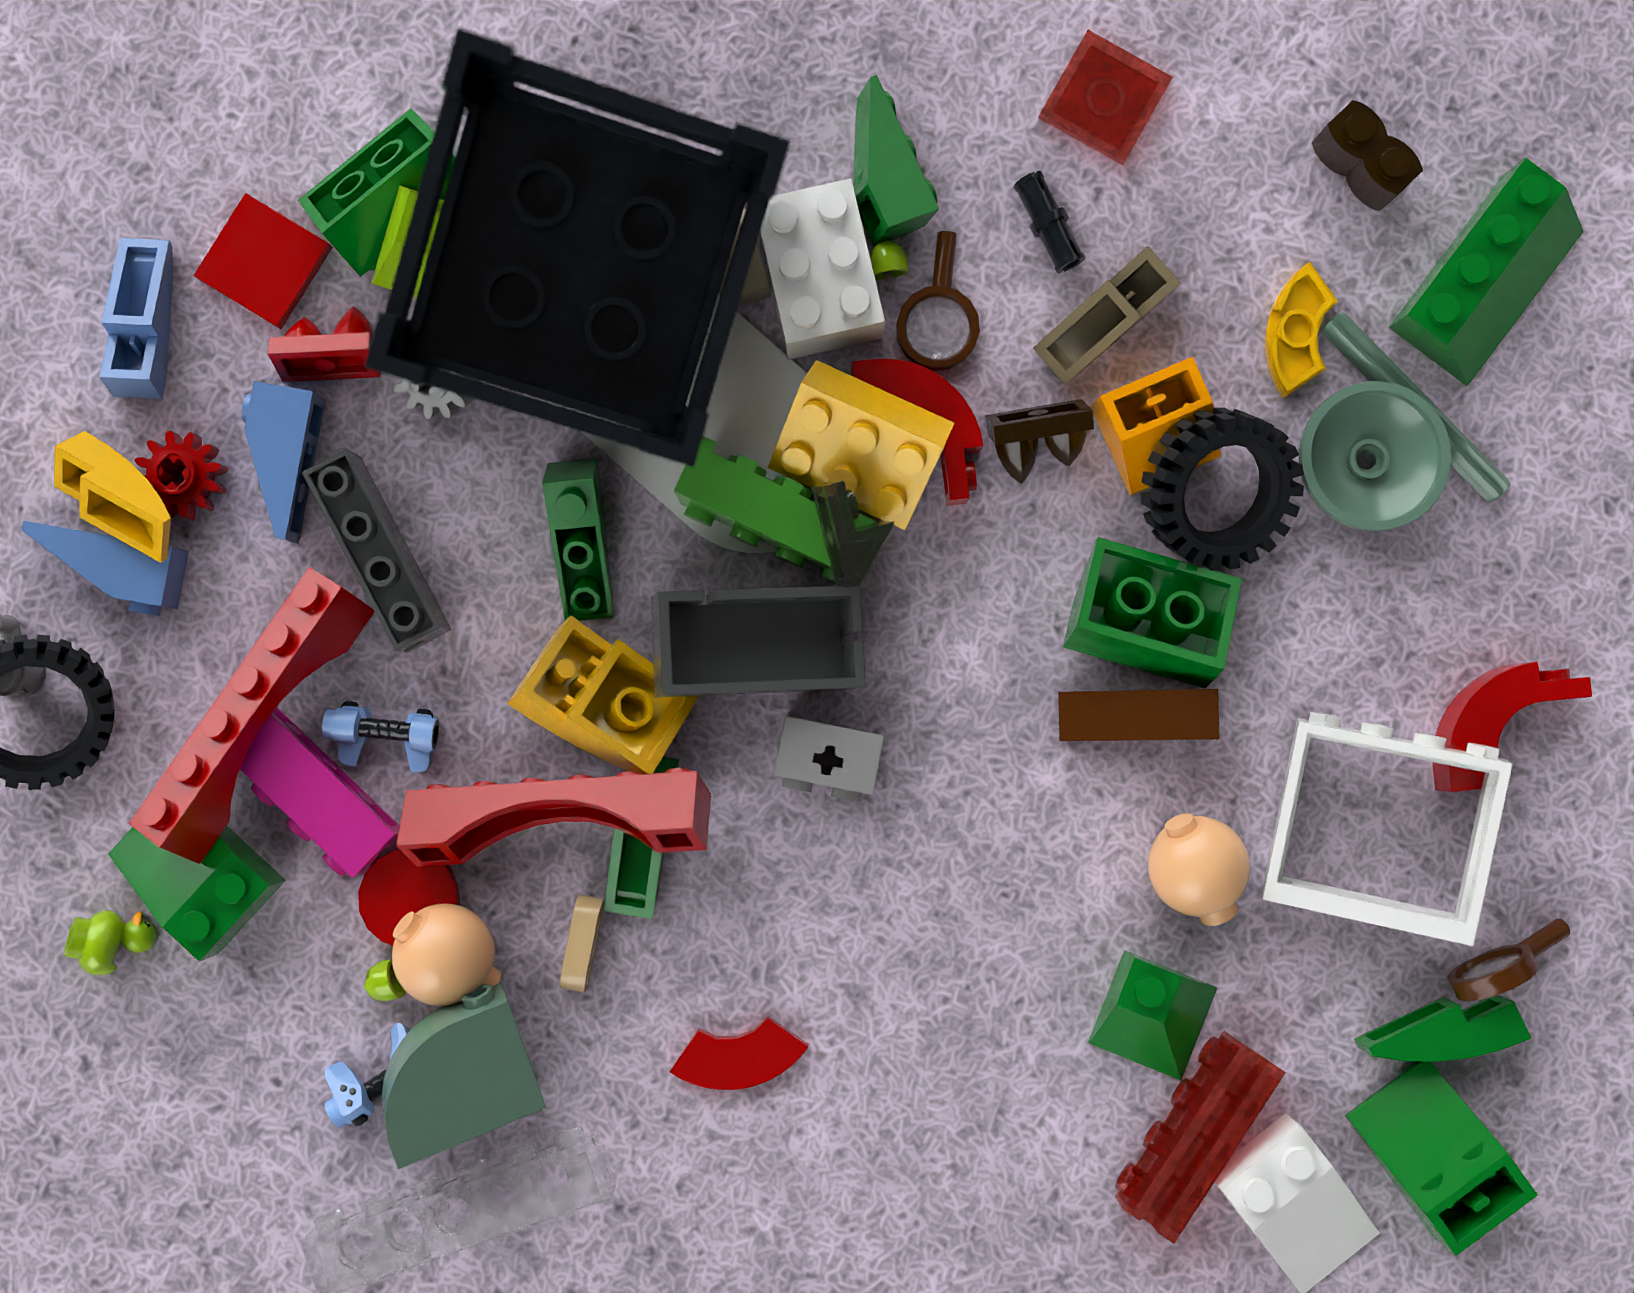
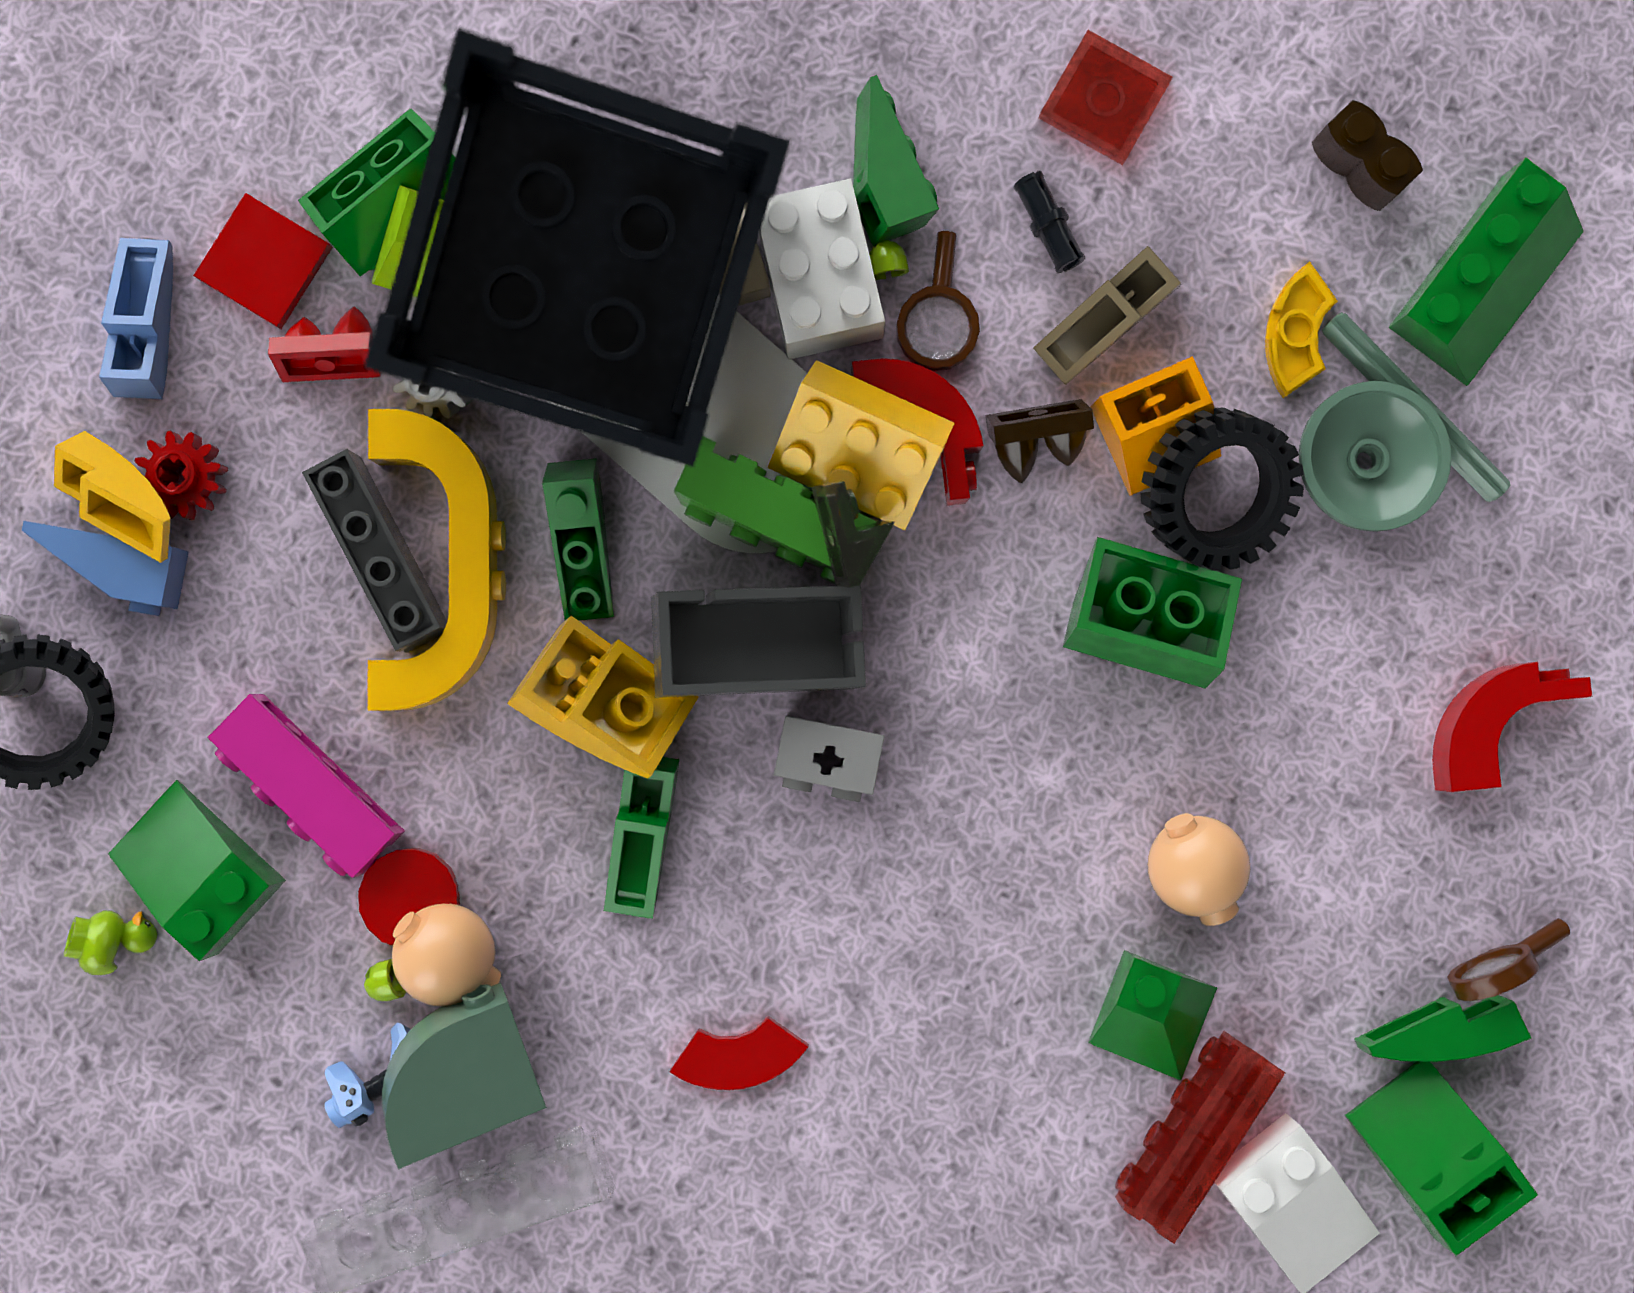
(196, 791): red arch -> none
(283, 443): medium blue slope -> none
(354, 726): light blue piece -> none
(458, 822): arch -> none
(474, 582): none -> yellow arch
(581, 943): tan beam -> none
(1139, 715): reddish brown slope -> none
(1430, 922): white window -> none

